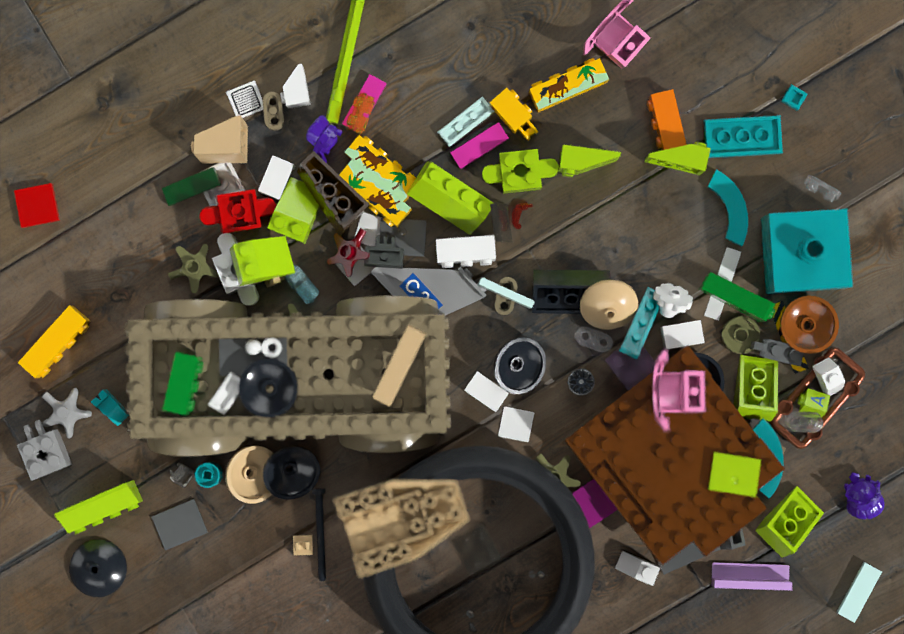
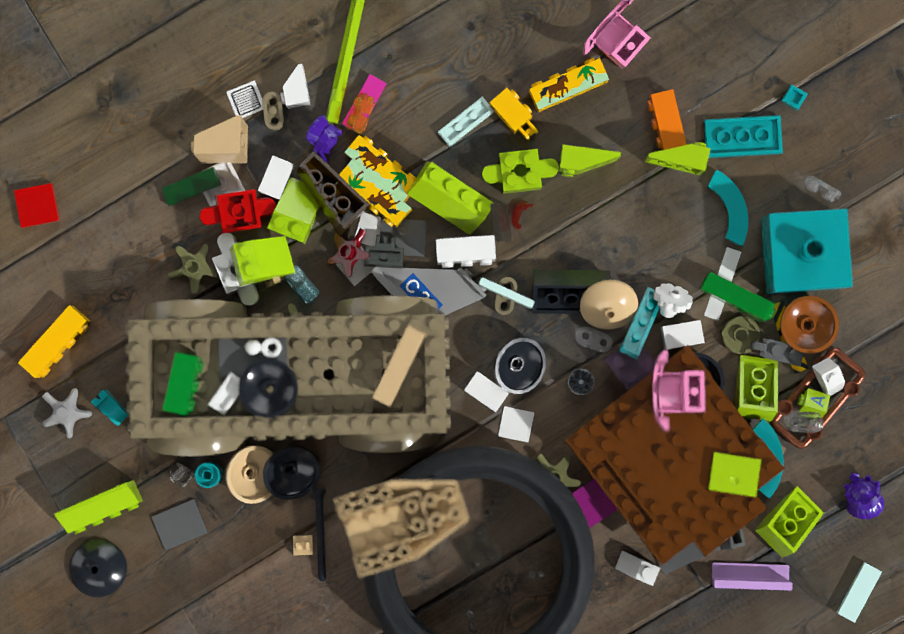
(47, 442): light grey hinge -> none
(479, 145): dark pink tile -> none

